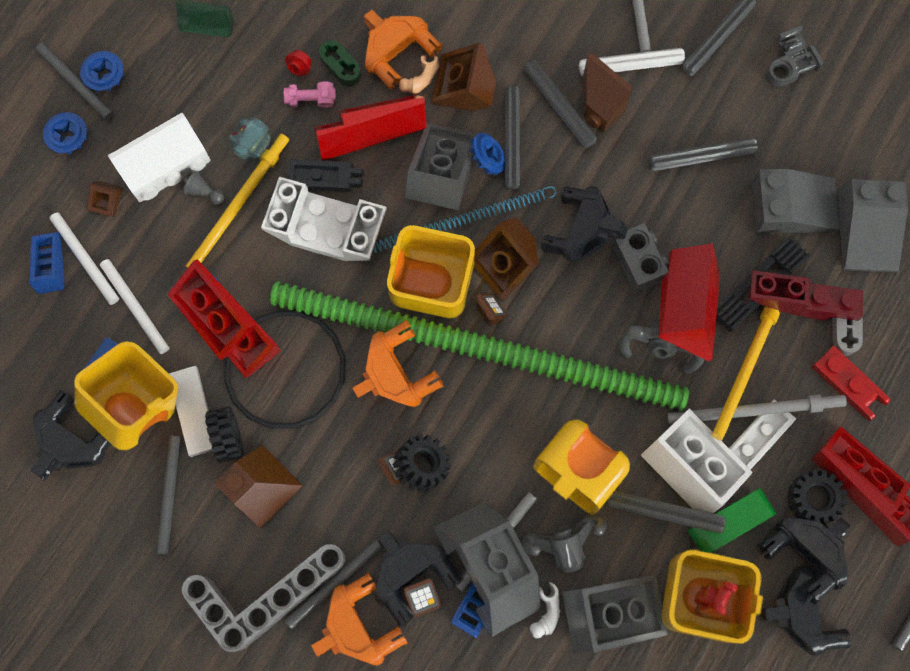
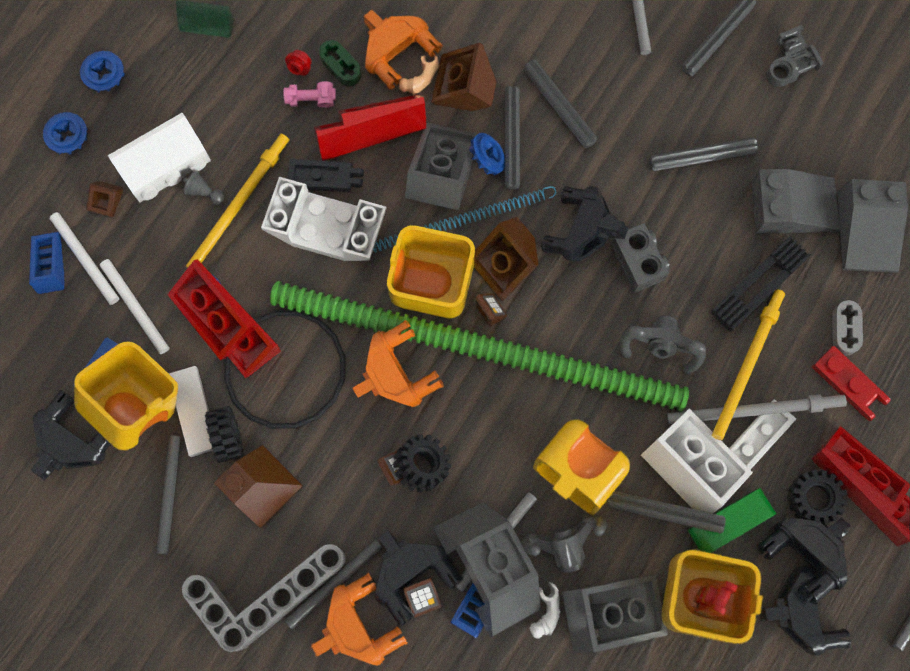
(74, 81): dark grey bar -> none
(250, 138): clear light blue head -> none
(603, 94): reddish brown slope -> none
(641, 60): white axle -> none
(690, 300): red slope -> none
(805, 299): dark red slope -> none

